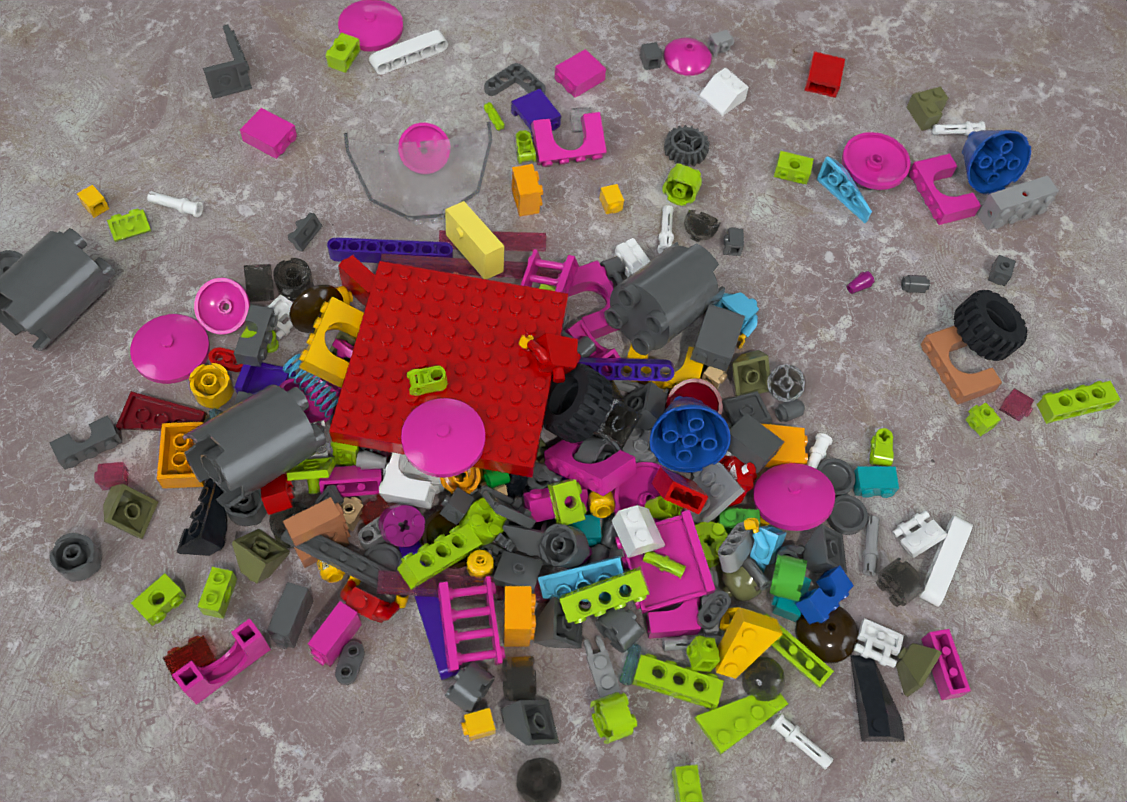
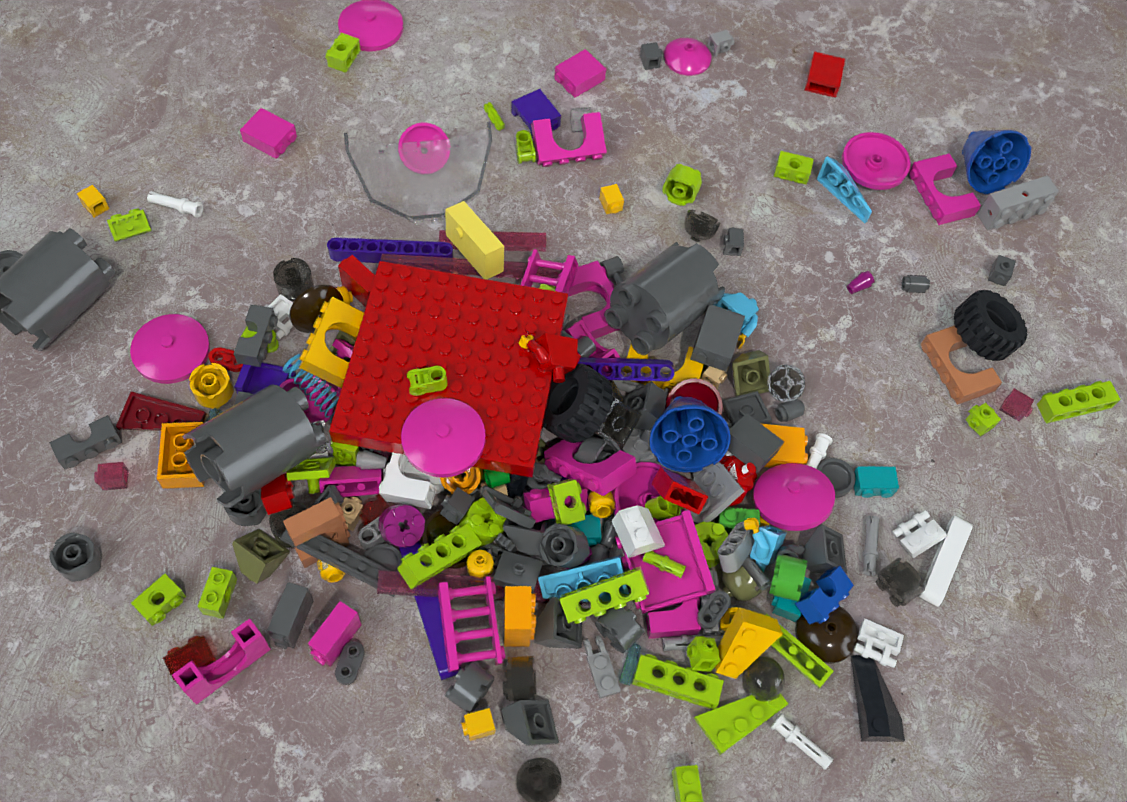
(128, 510): olive slope -> none
(208, 524): black wedge -> none
(211, 304): dark pink dish -> none
(229, 76): dark grey bracket -> none
(259, 282): clear smoke brick -> none
(305, 231): dark grey tile -> none
(369, 604): red torso -> none
(408, 52): white beam -> none
(513, 77): dark grey beam -> none
(526, 190): light orange brick -> none
(613, 717): lime brick -> none
(631, 256): white brick -> none
(666, 236): white pin -> none
(687, 141): dark grey gear -> none
(724, 92): white slope -> none
(848, 515): dark grey piece -> none
(882, 448): lime piece -> none
(915, 666): olive slope -> none
(927, 107): olive brick -> none
(948, 669): dark pink brick -> none
(964, 129): white pin -> none

